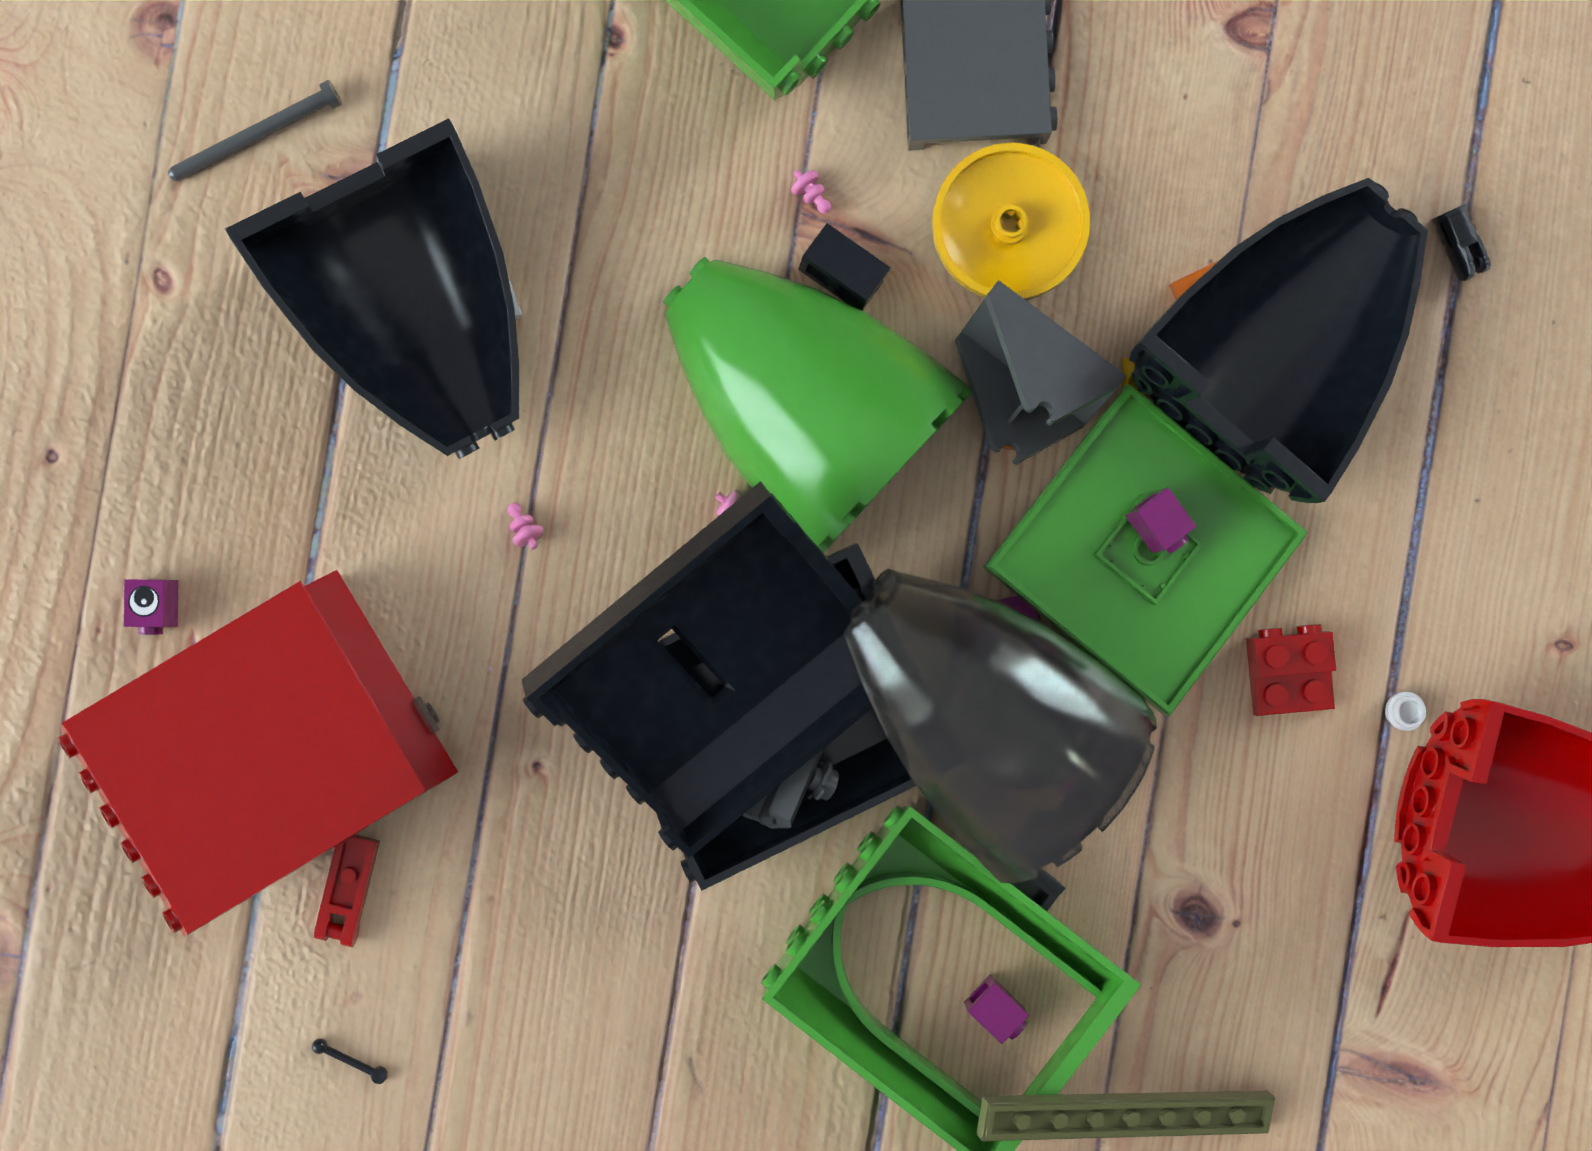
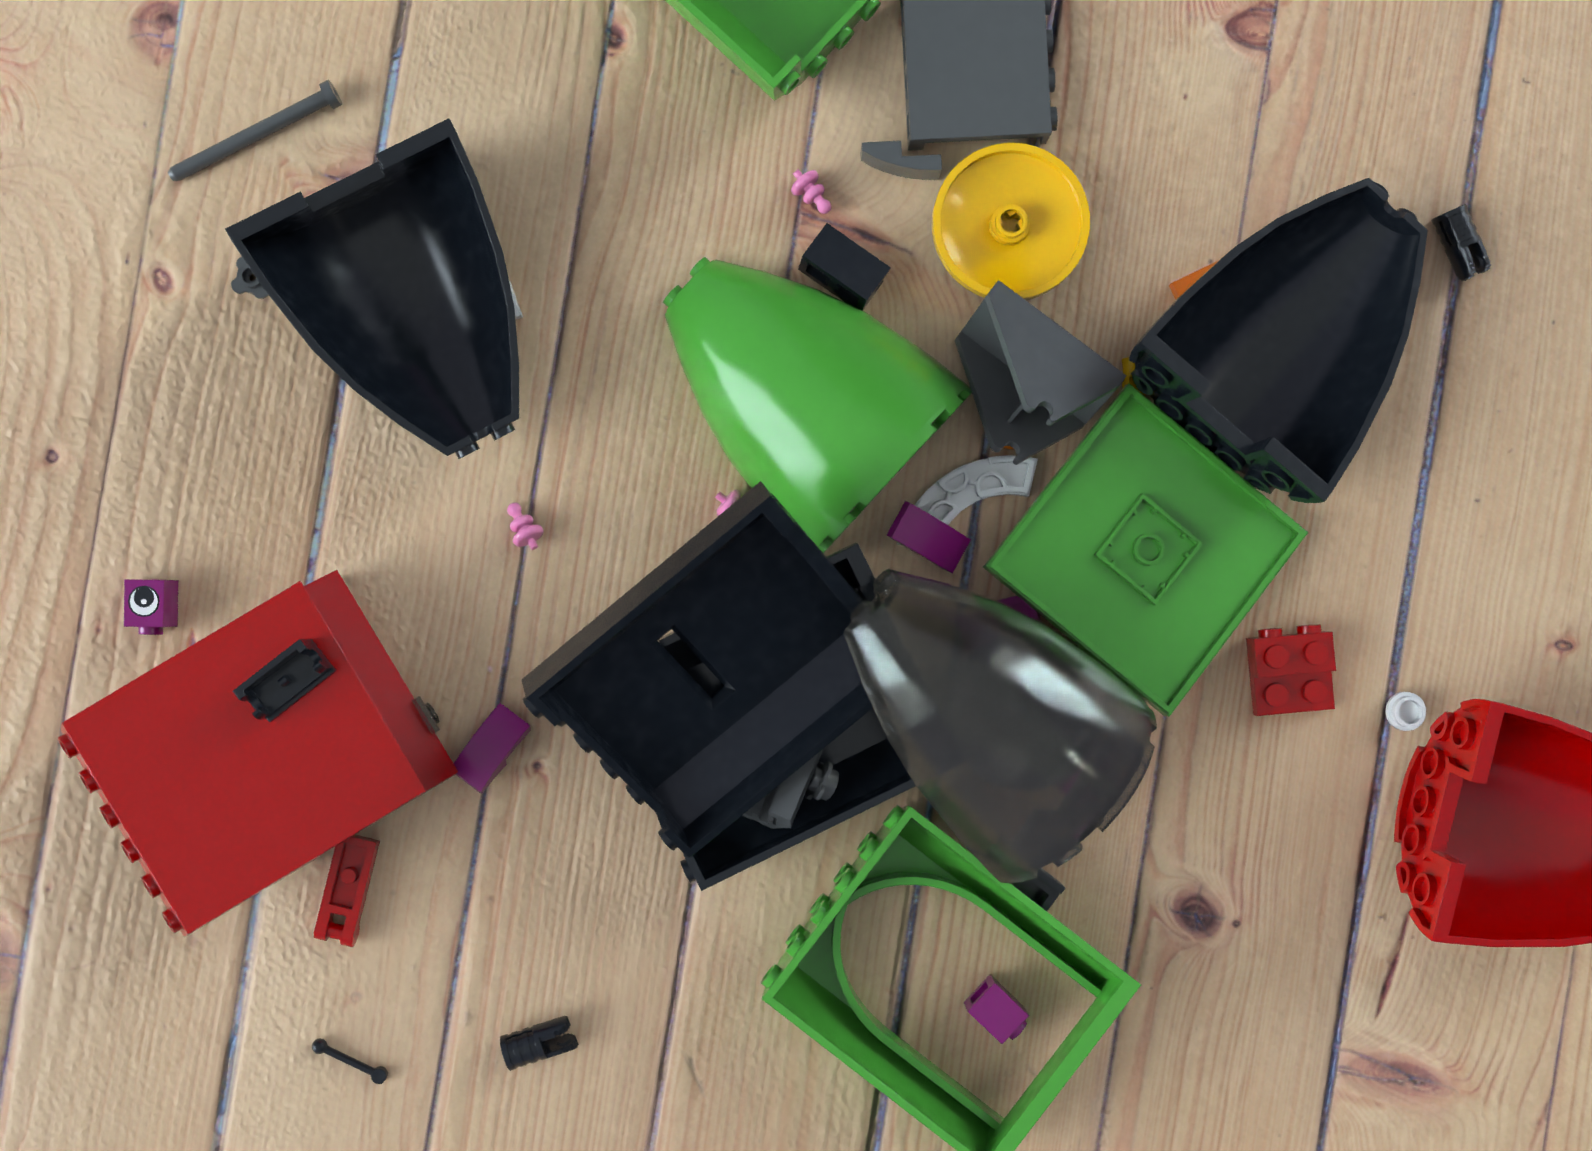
(243, 283): none -> dark grey plate
(285, 679): none -> black hinge
(490, 747): none -> magenta slope
(537, 1043): none -> black hinge
(888, 158): none -> dark grey slope
(928, 537): none -> magenta slope
(976, 482): none -> white tile
(1124, 1115): olive tile -> none
(1161, 522): magenta brick -> none

